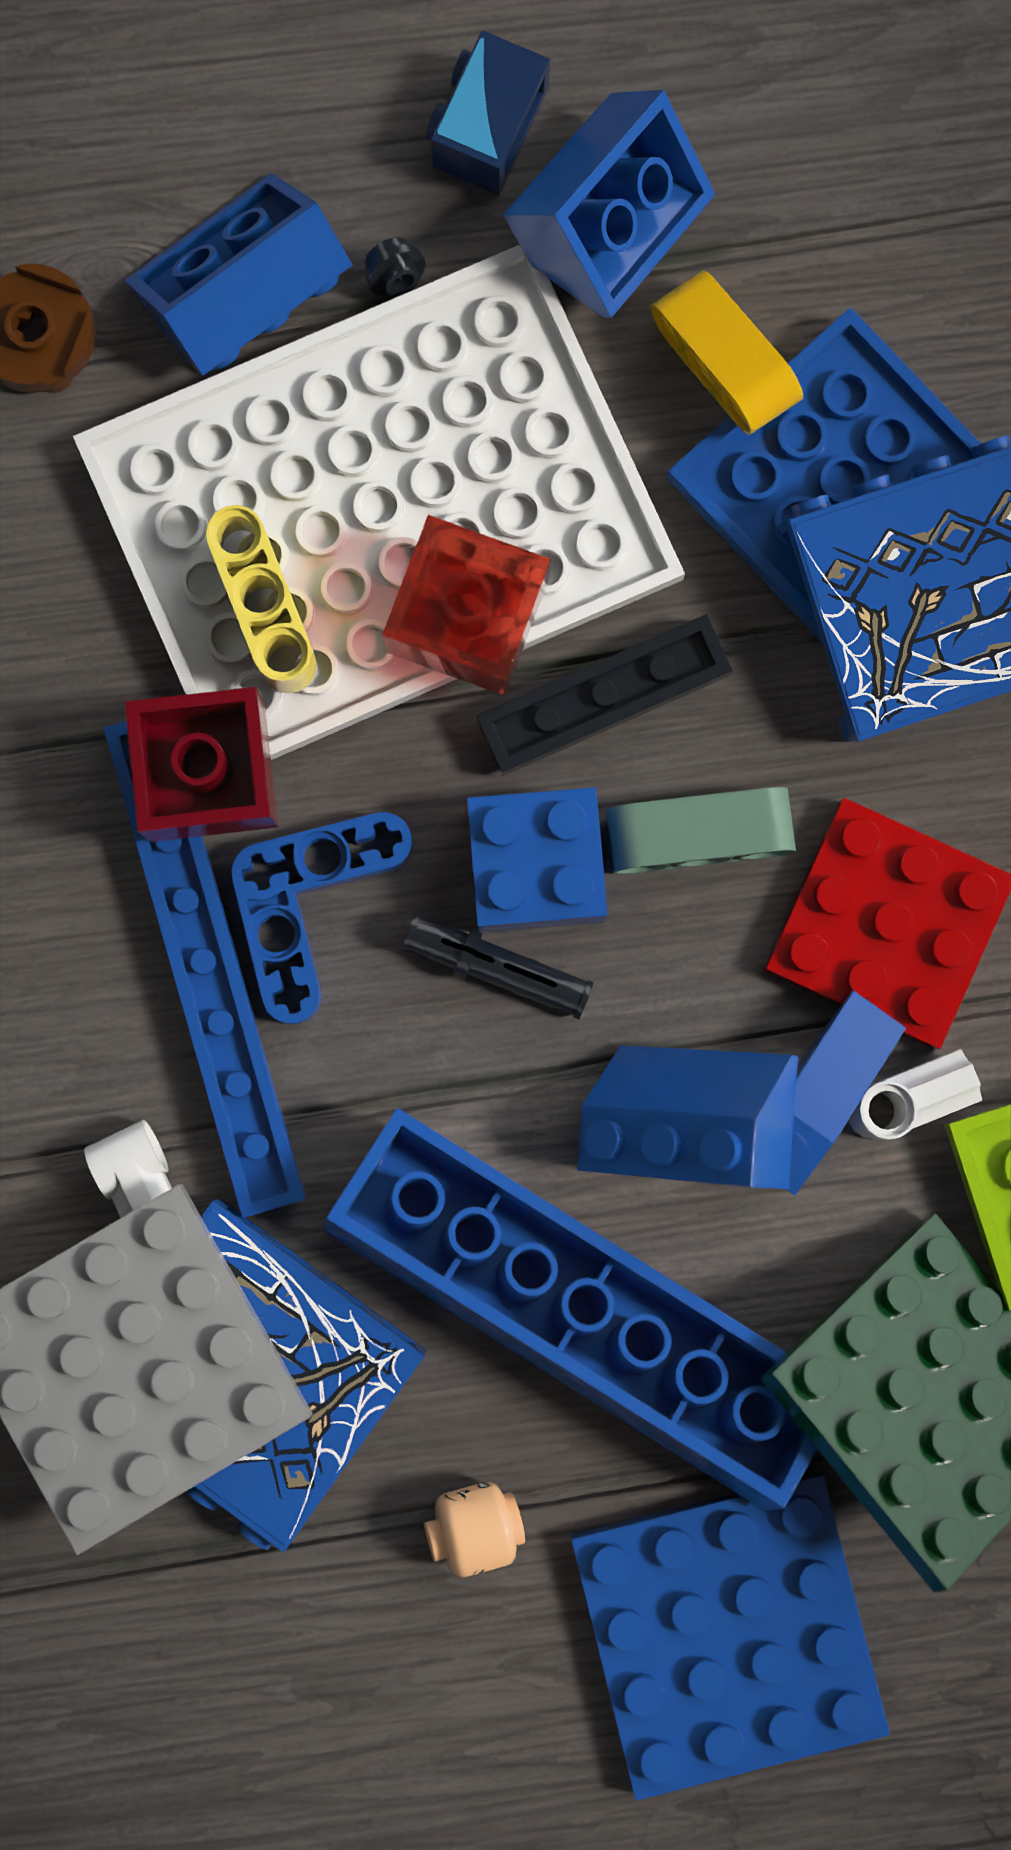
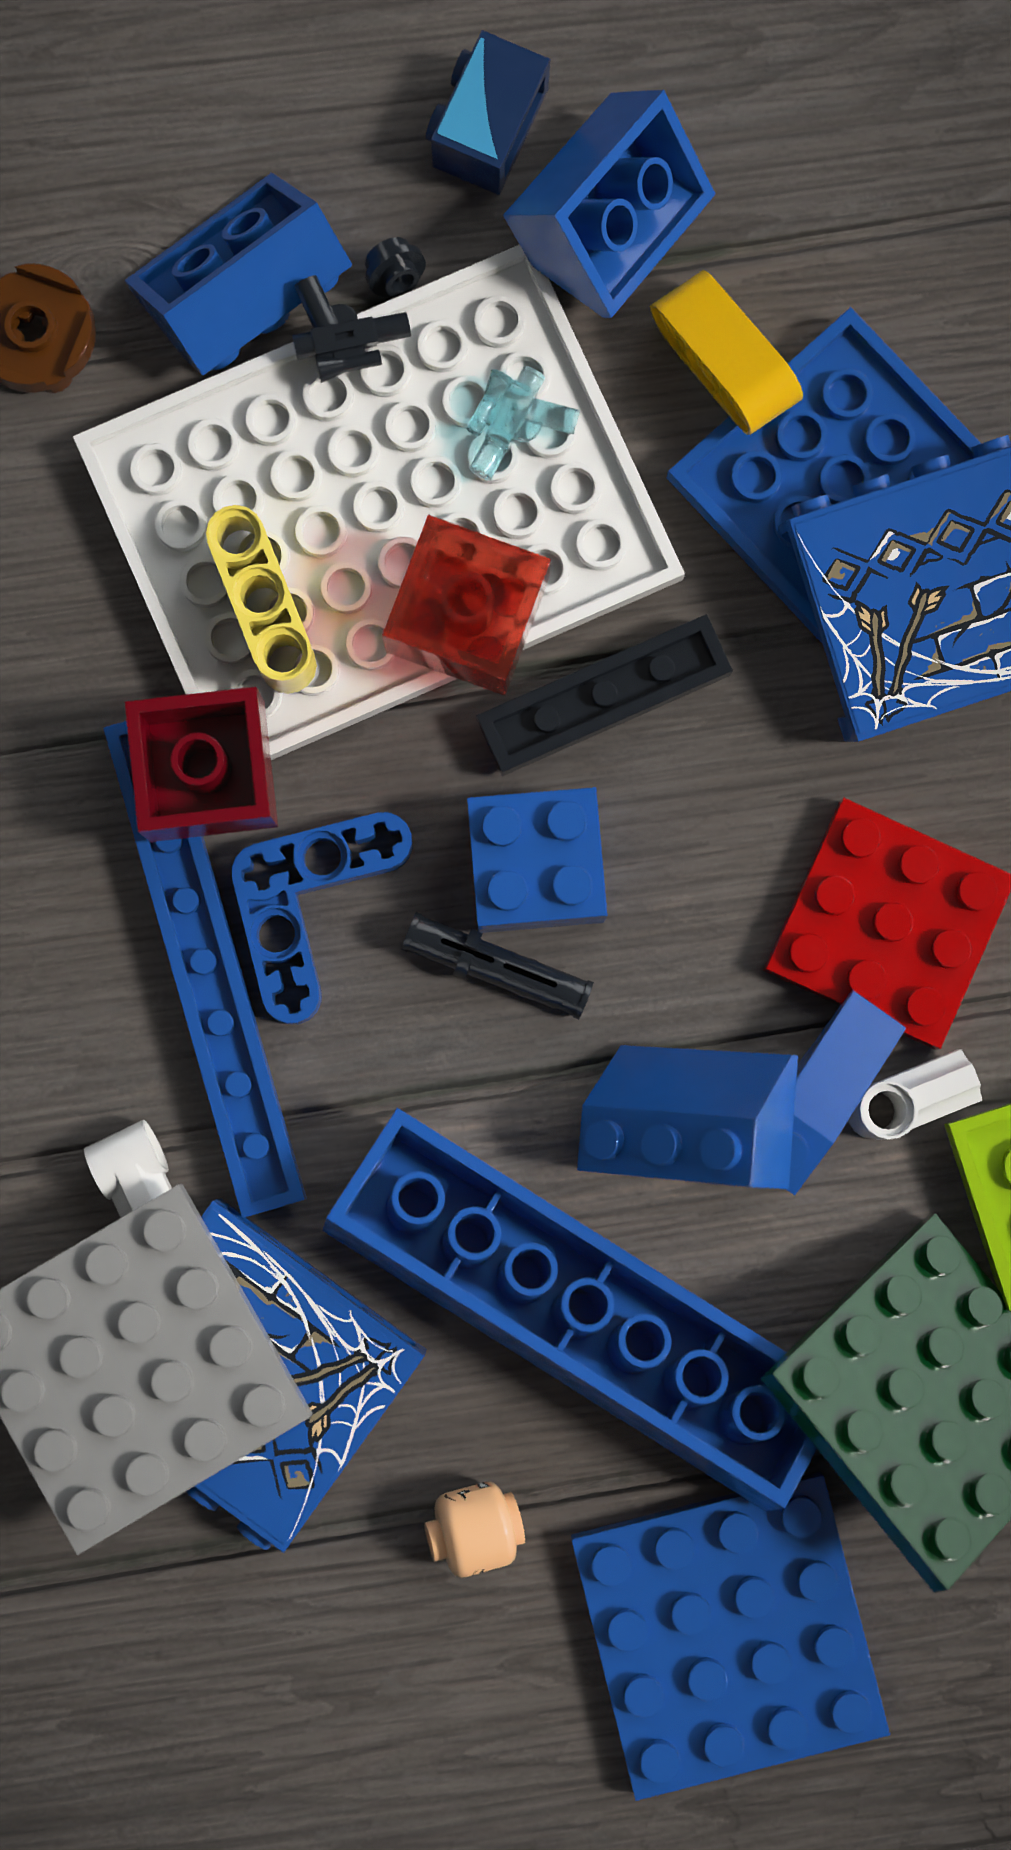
(339, 336): none -> black piece
(512, 415): none -> clear light blue piece
(700, 830): sand green beam -> none

